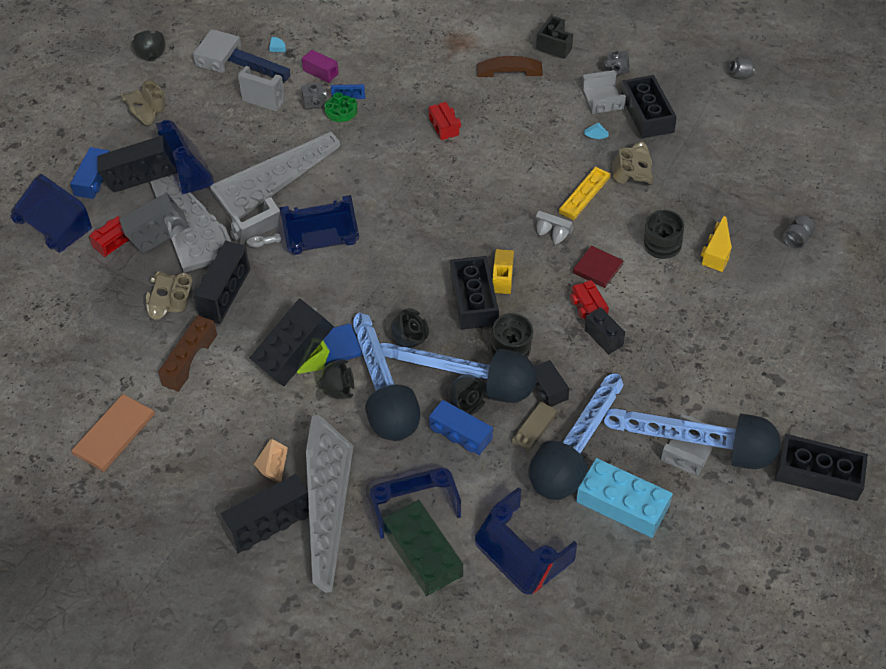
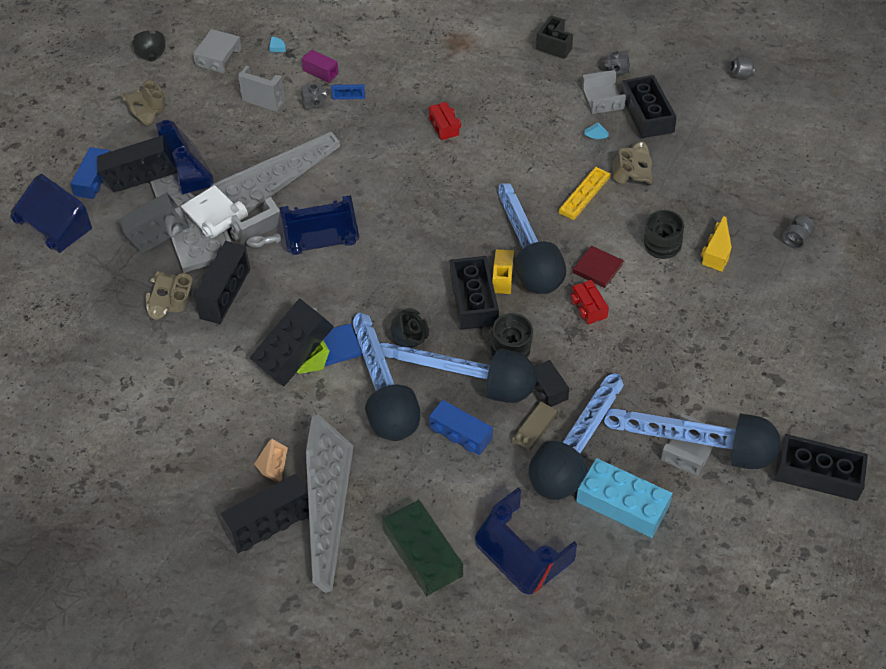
(108, 237): red brick -> none
(113, 432): nougat tile -> none
(176, 368): reddish brown arch -> none
(213, 211): none -> white door
(259, 64): dark blue piece -> none
(337, 380): pearl dark grey cylinder -> none
(340, 108): green tile -> none
(435, 475): clear blue windscreen -> none
(467, 393): pearl dark grey cylinder -> none
(509, 64): reddish brown slope -> none
(538, 263): none -> black piece
(560, 226): light grey tile -> none
(604, 331): black brick -> none

